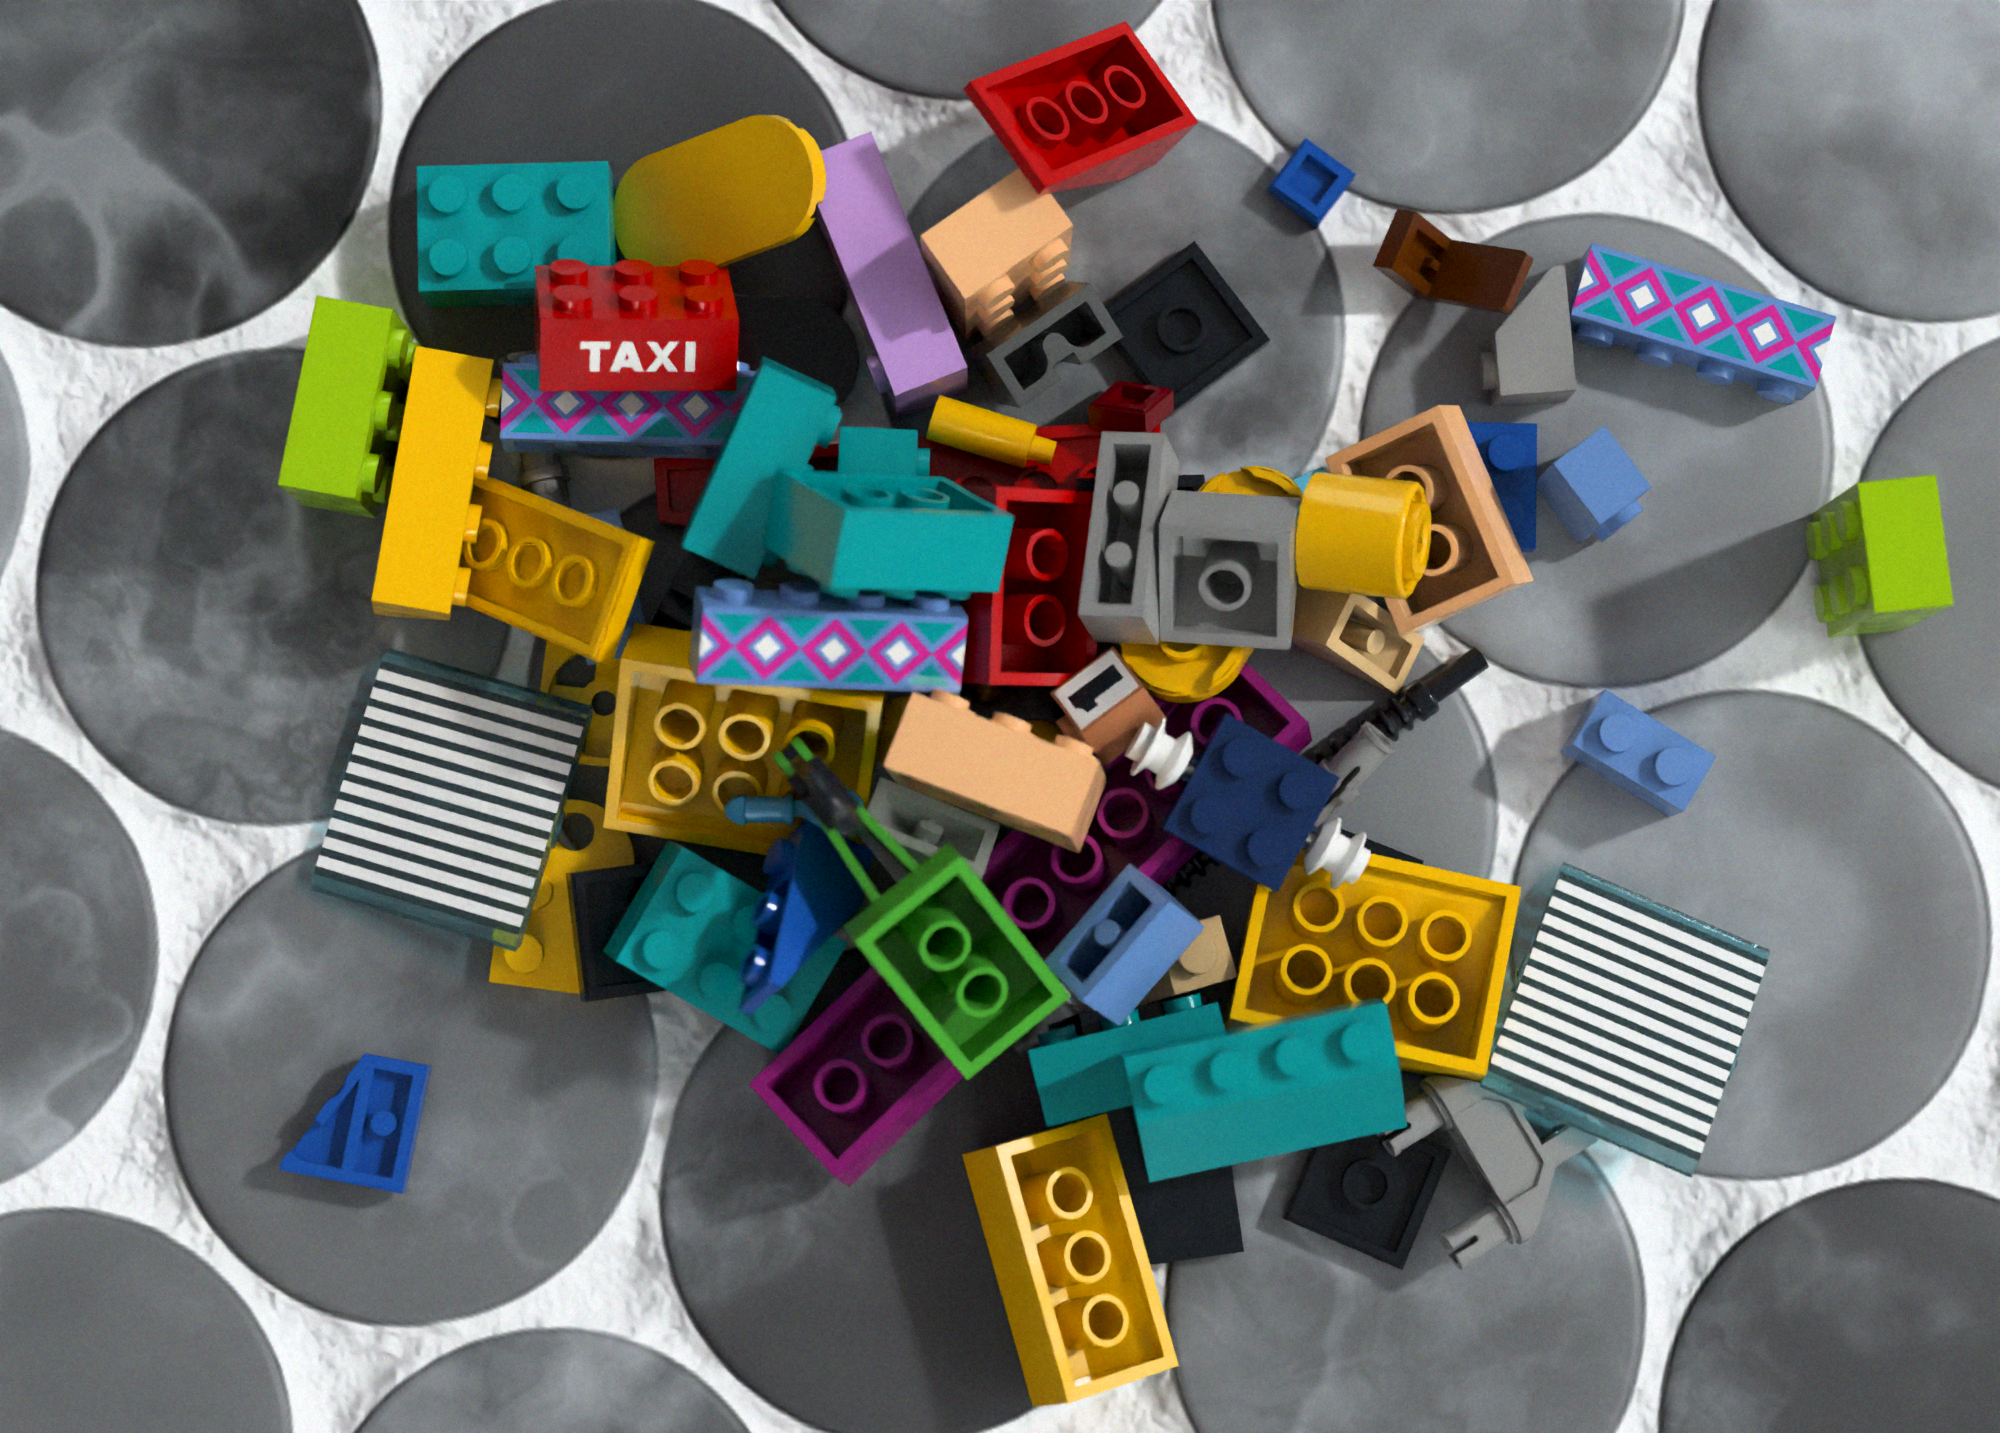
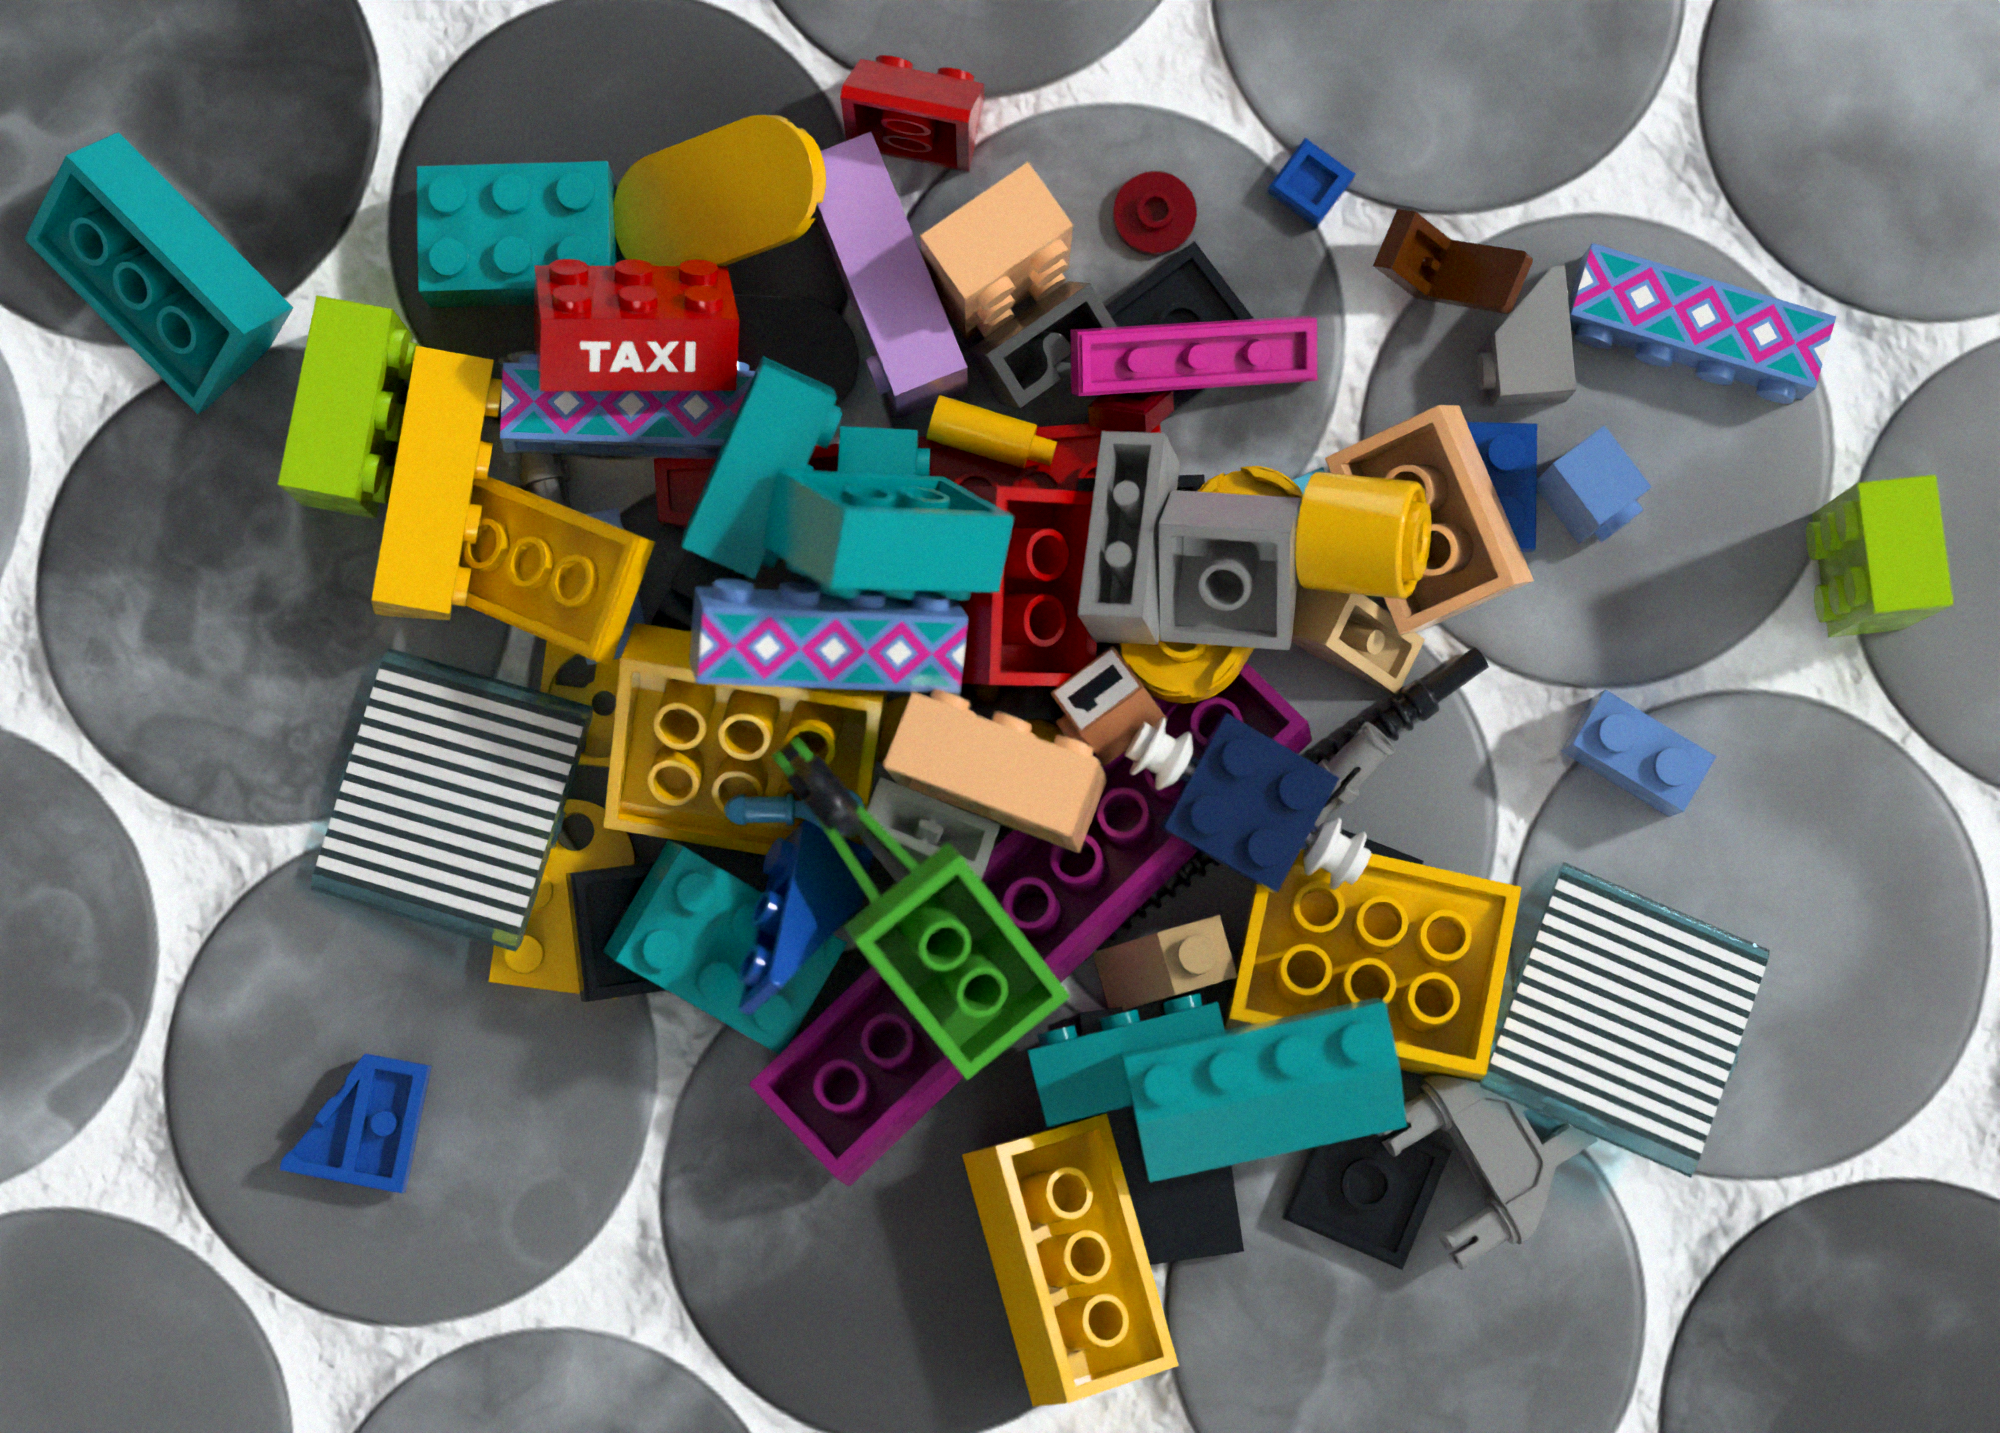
(156, 270): none -> teal slope
(914, 111): none -> red slope
(1083, 111): red slope -> none
(1124, 945): medium blue brick -> none
(1154, 213): none -> dark red piece
(1193, 355): none -> dark pink tile

